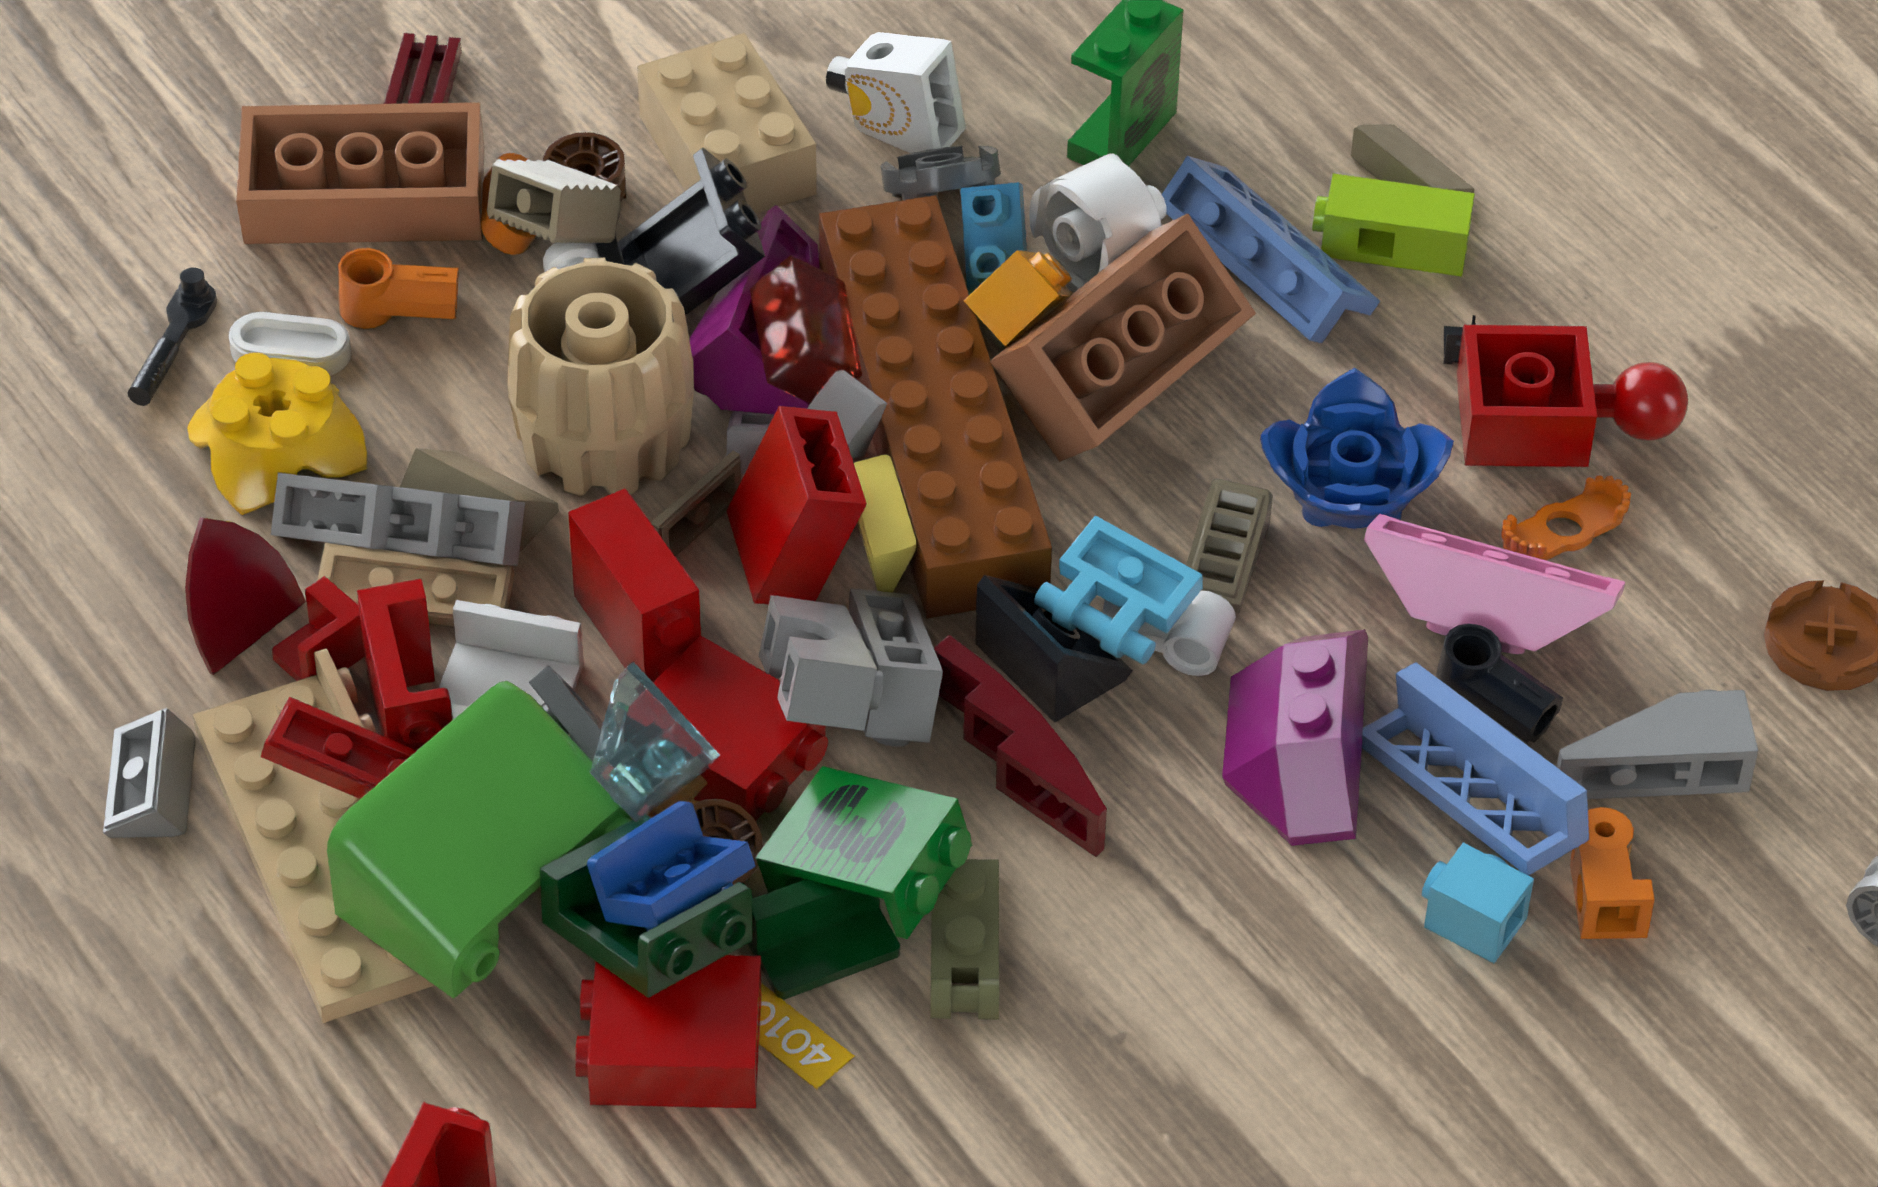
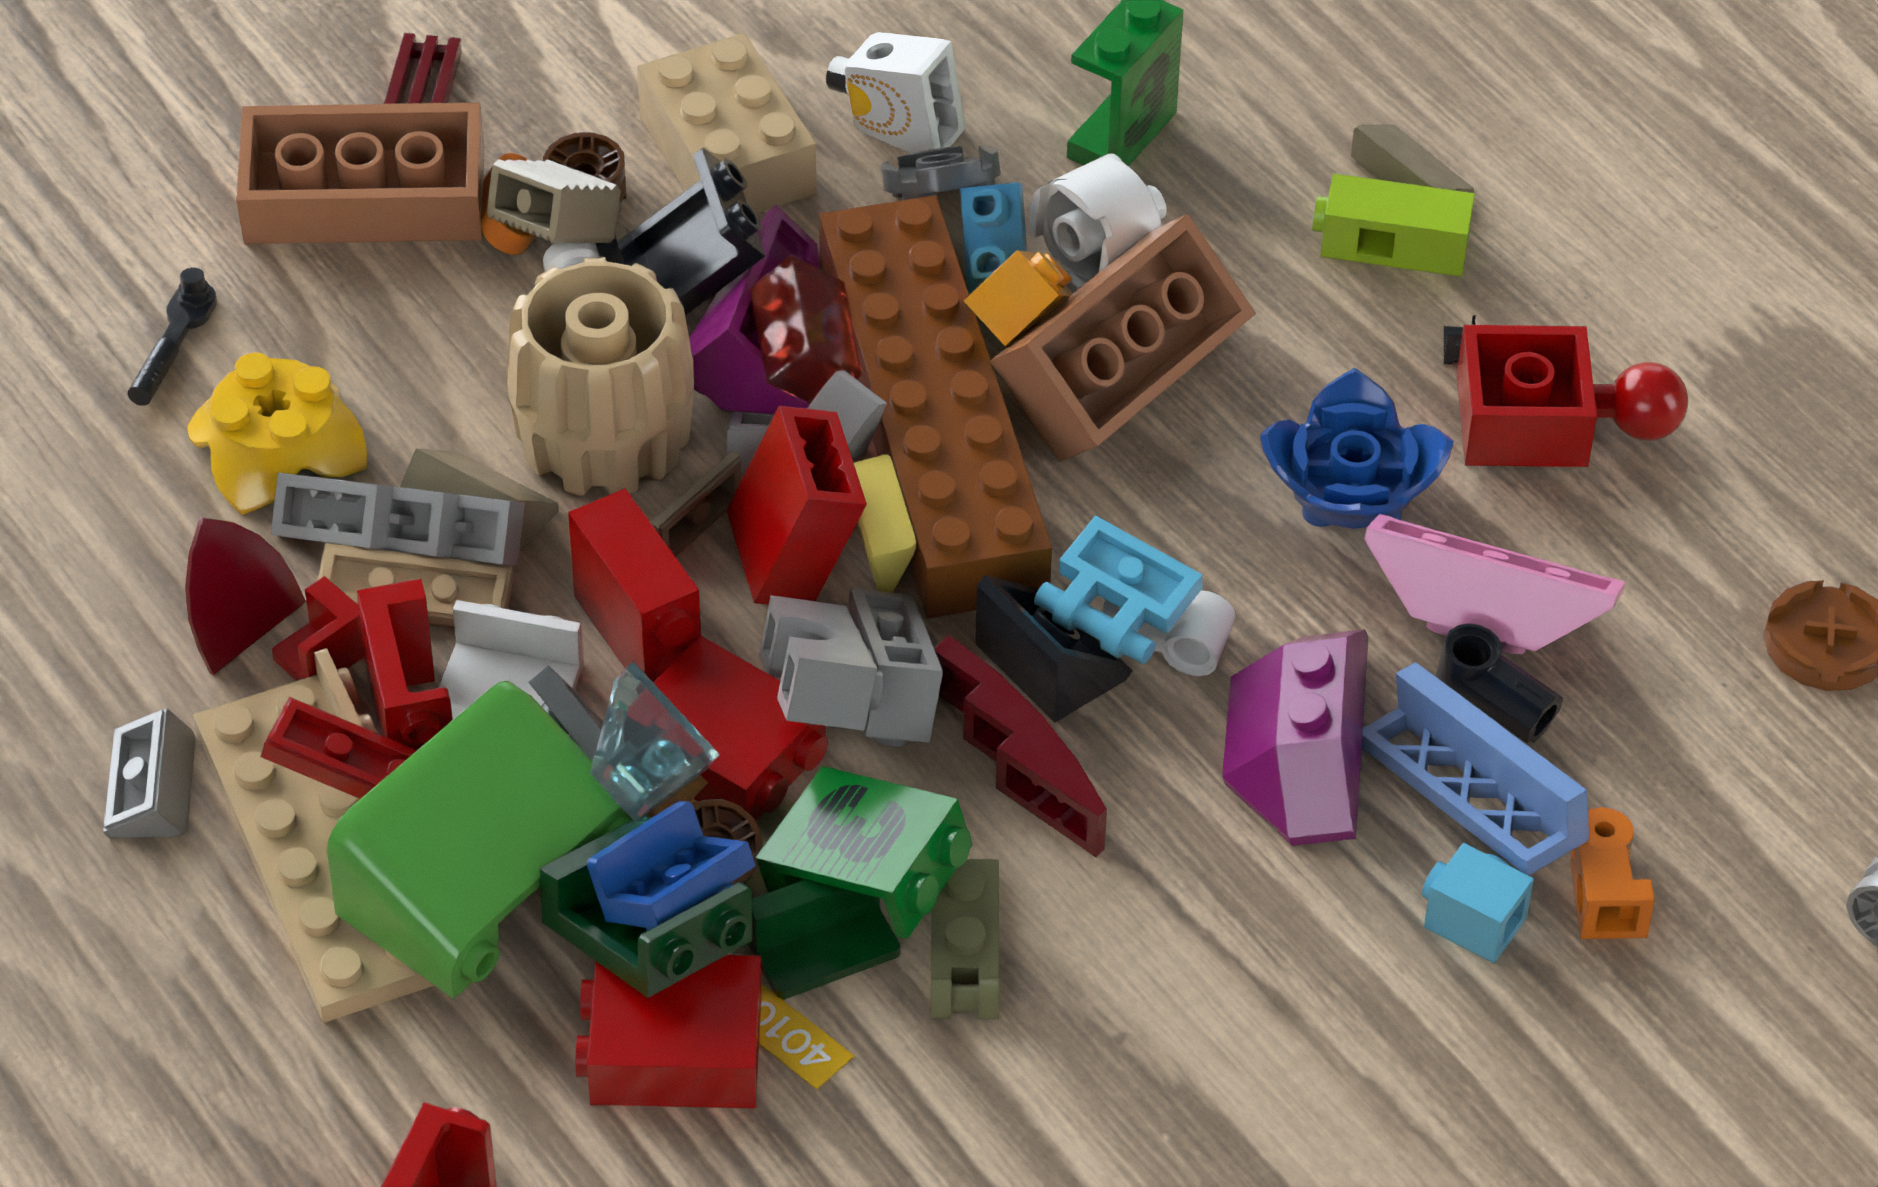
(292, 337): white tile -> none
(377, 289): orange piece -> none
(1236, 510): dark tan slope -> none
(1265, 249): medium blue fence -> none
(1595, 510): orange piece -> none
(1673, 748): light grey slope -> none

